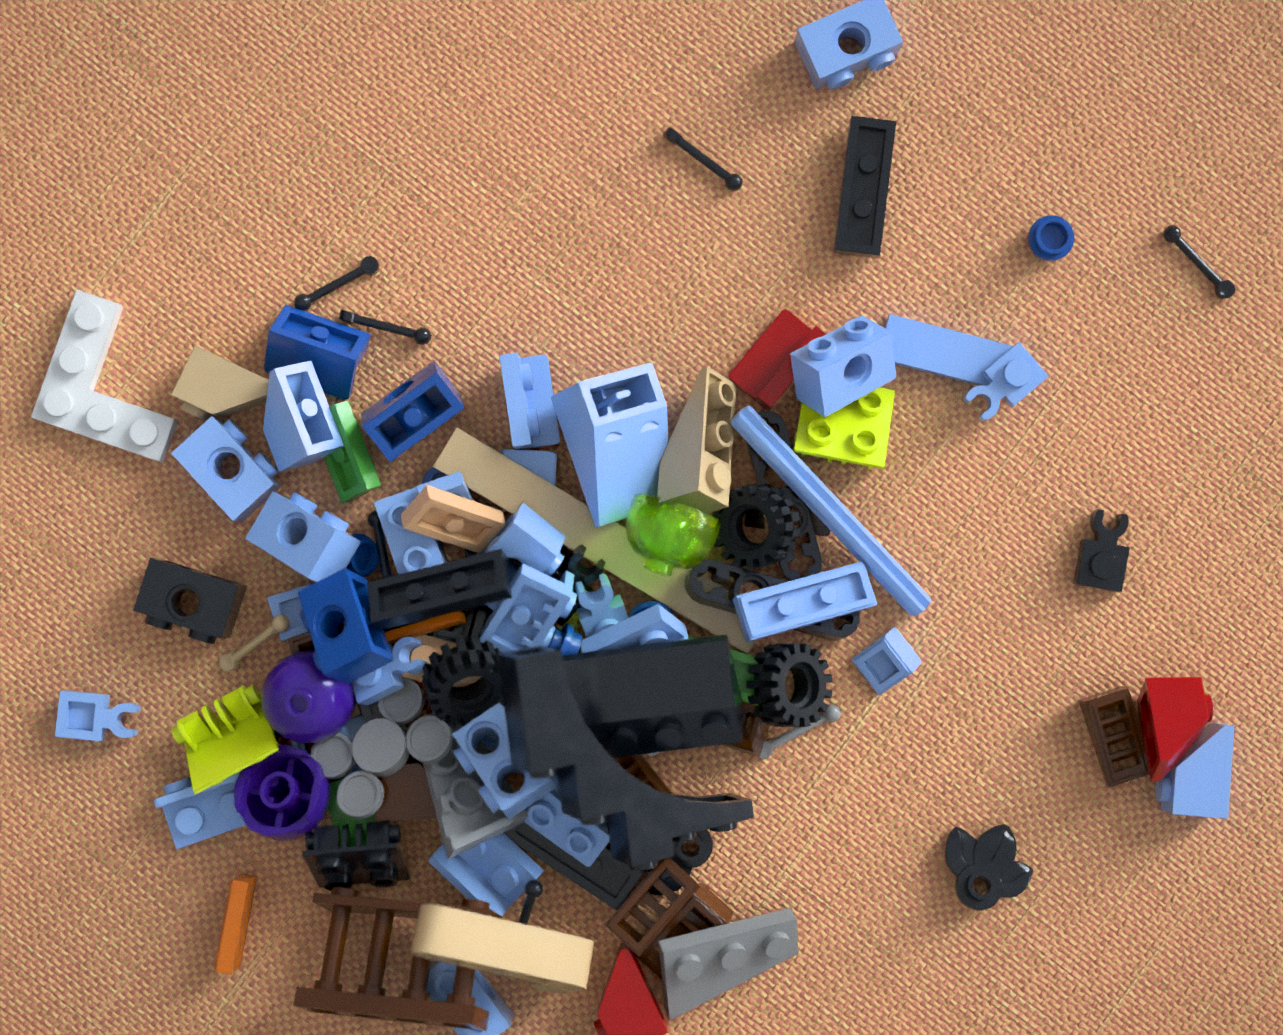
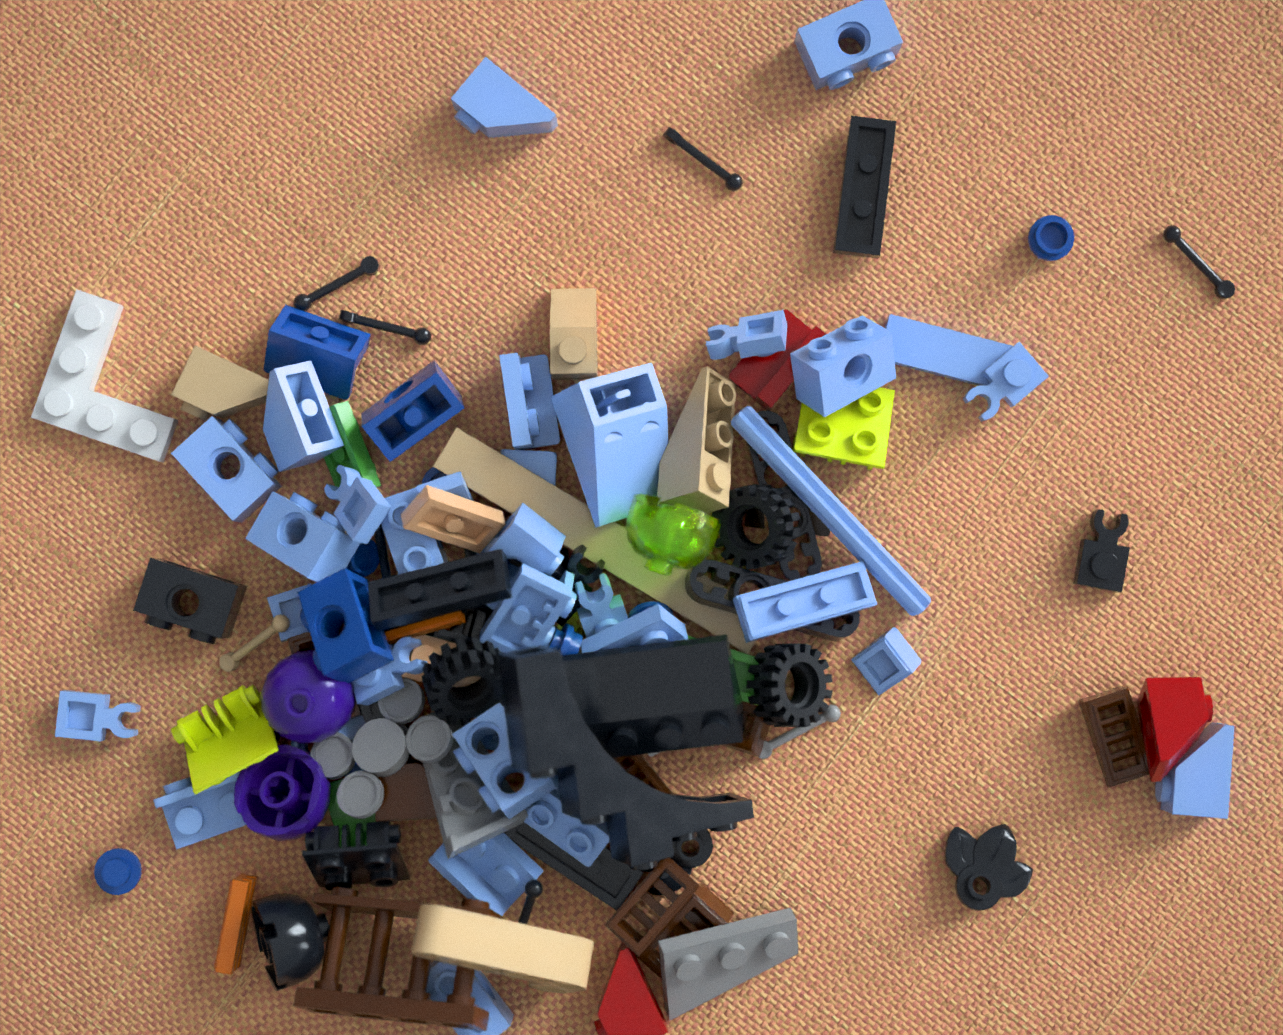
(118, 871): none -> blue plate
(289, 938): none -> black cylinder
(360, 506): none -> light blue plate
(499, 105): none -> light blue slope
(573, 334): none -> tan slope
(753, 336): none -> light blue plate

